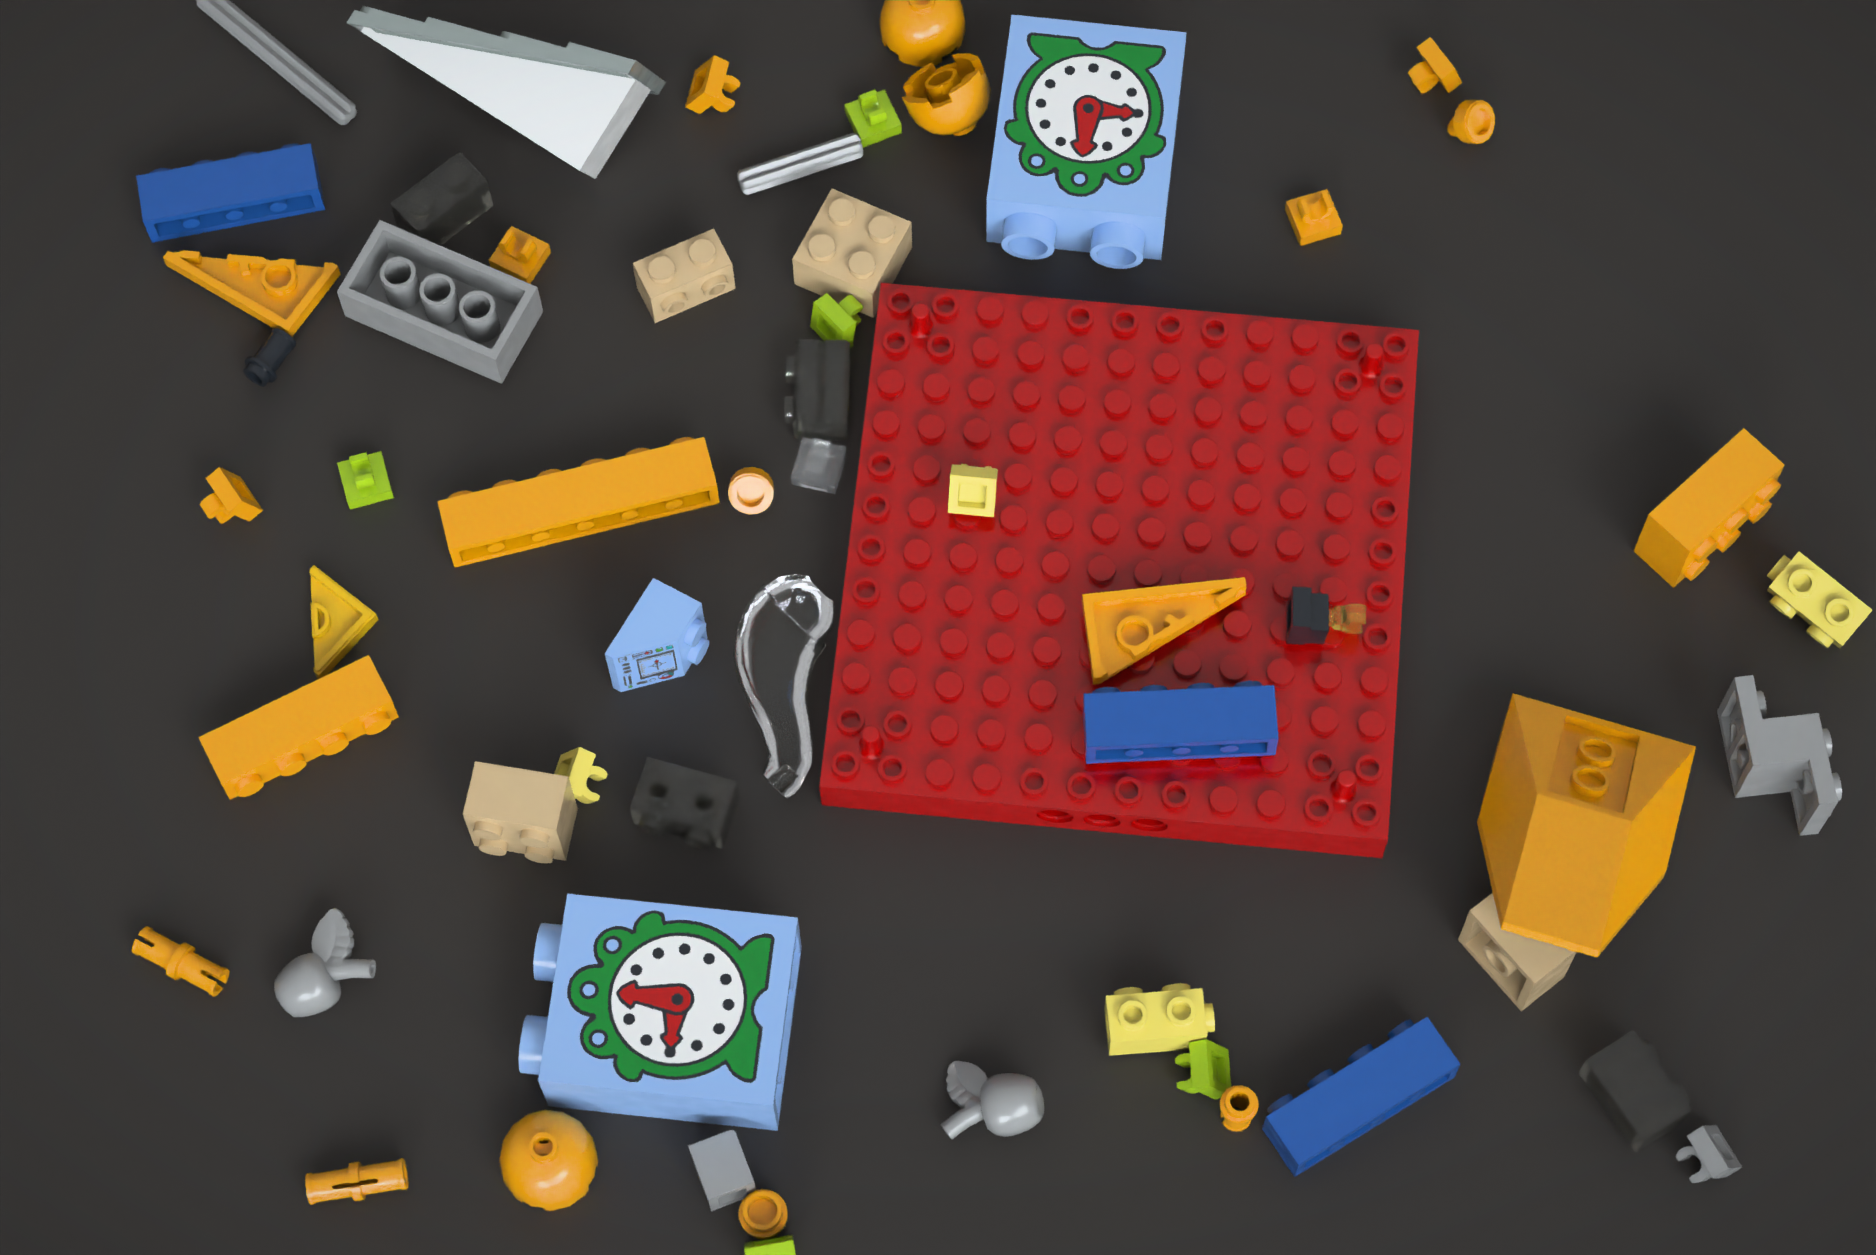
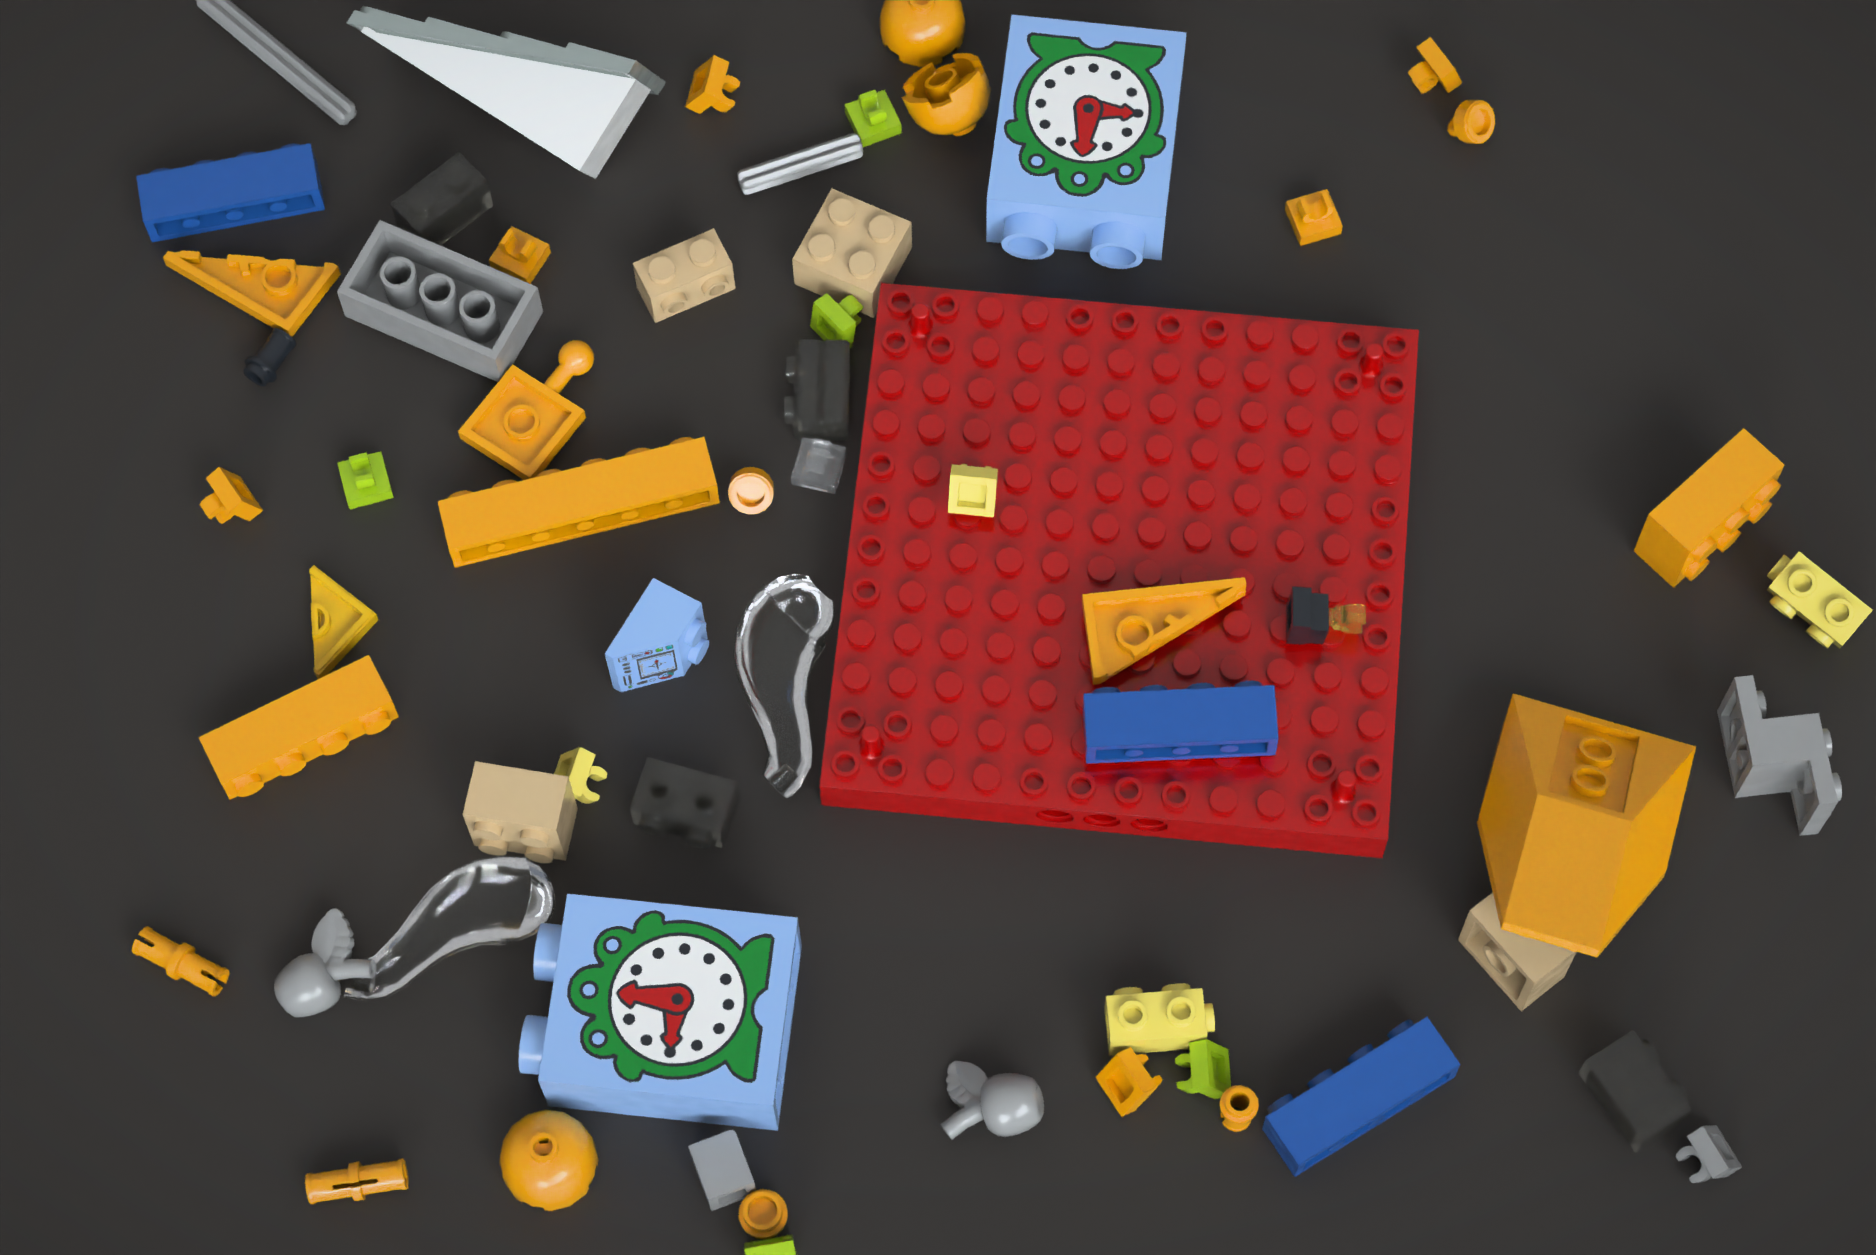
(470, 907): none -> clear smoke animal
(528, 421): none -> light orange plate
(1127, 1081): none -> light orange tile

